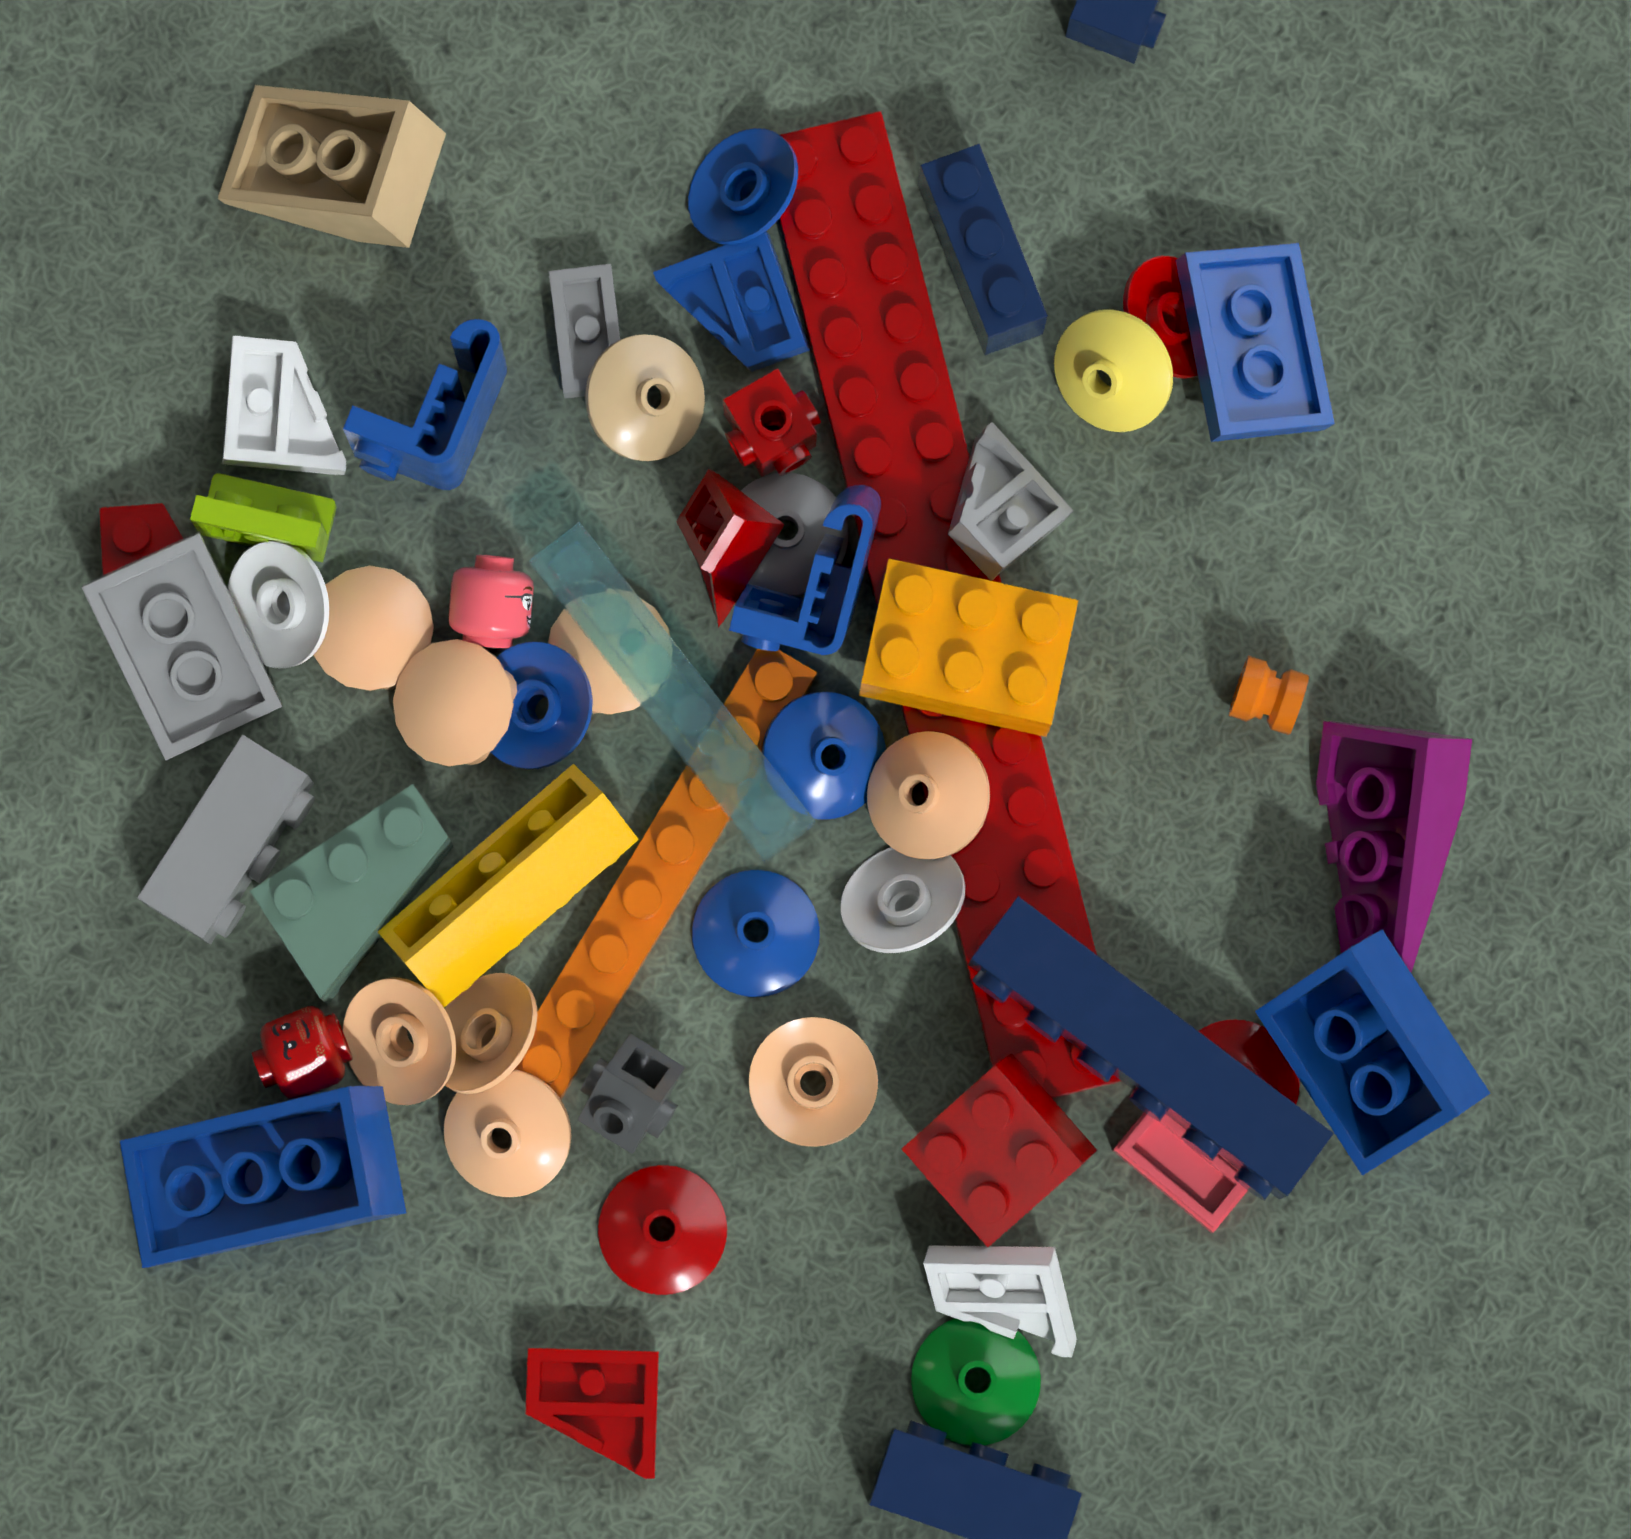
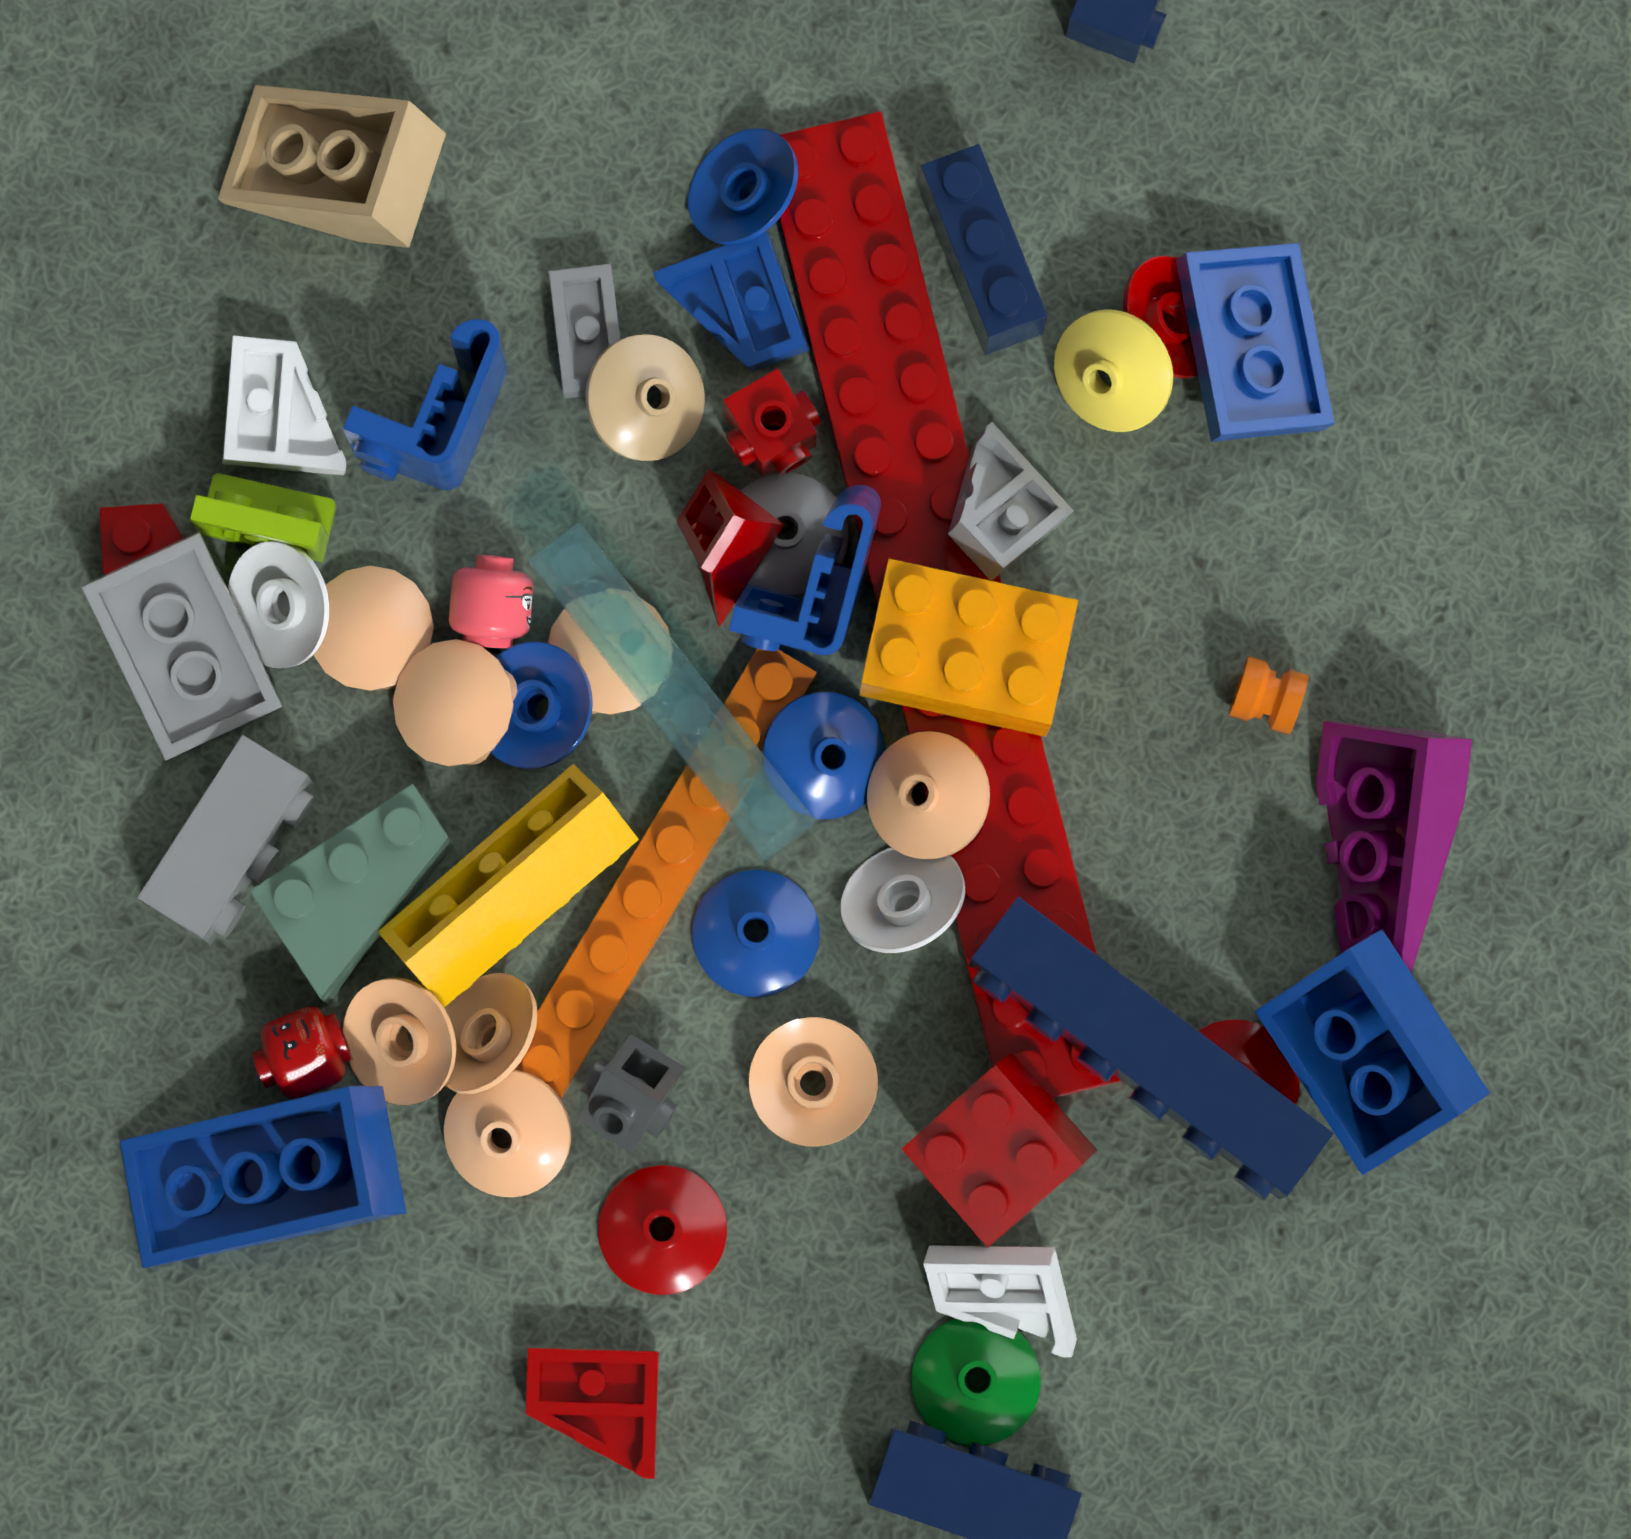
(1190, 1180): coral tile -> none

